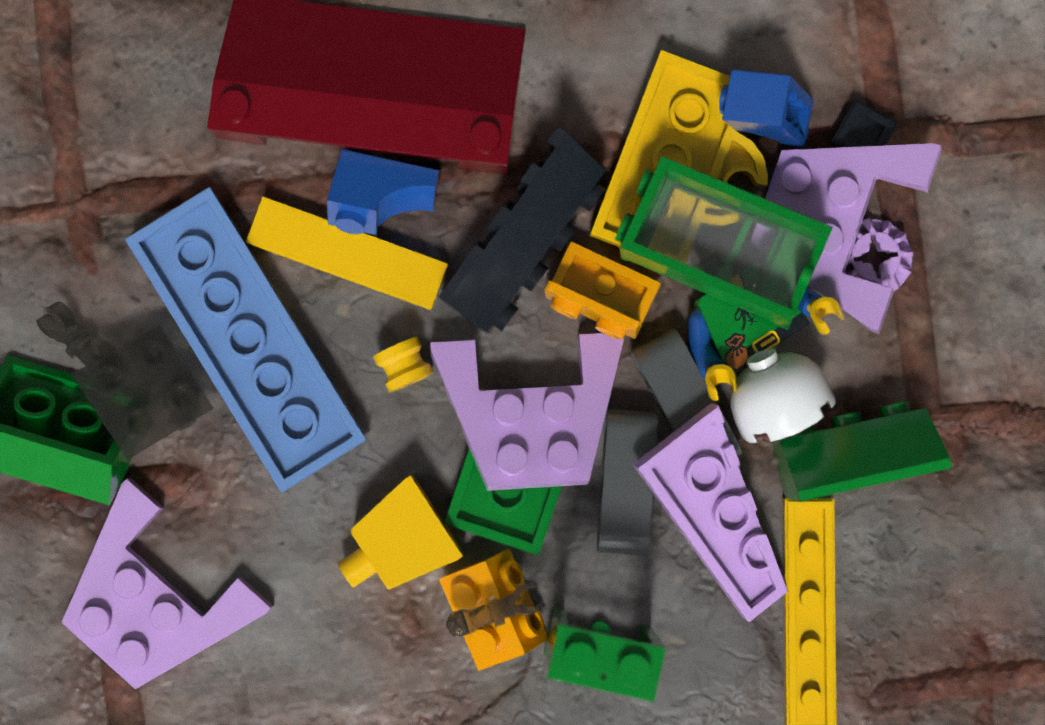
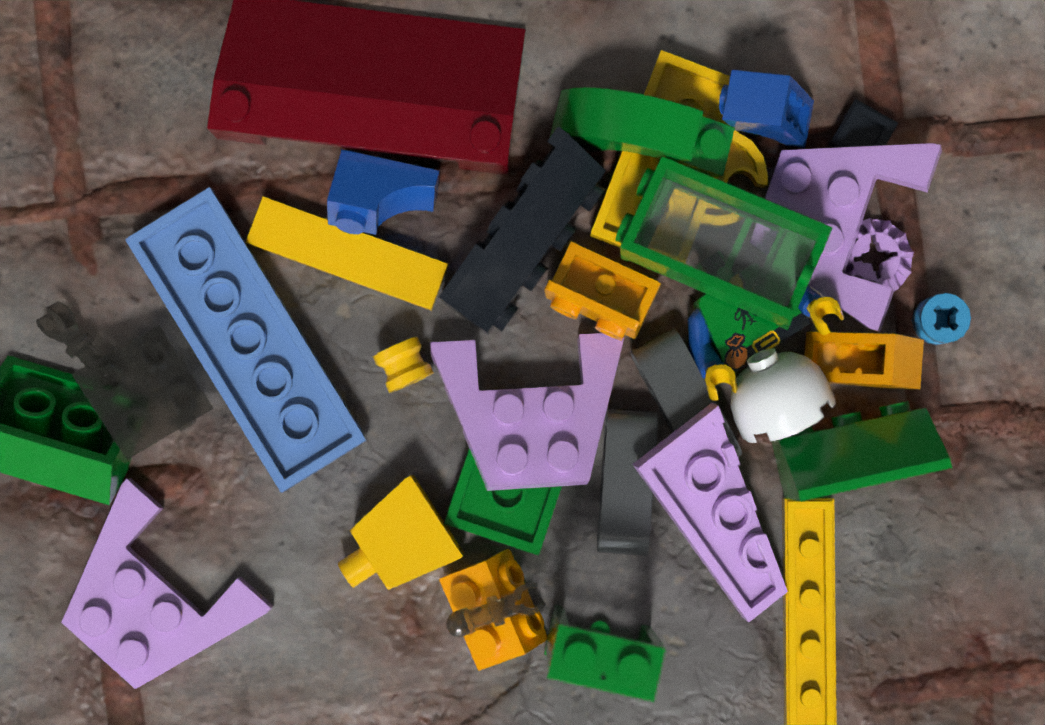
(643, 125): none -> green arch
(867, 358): none -> light orange arch
(933, 325): none -> dark azure wheel

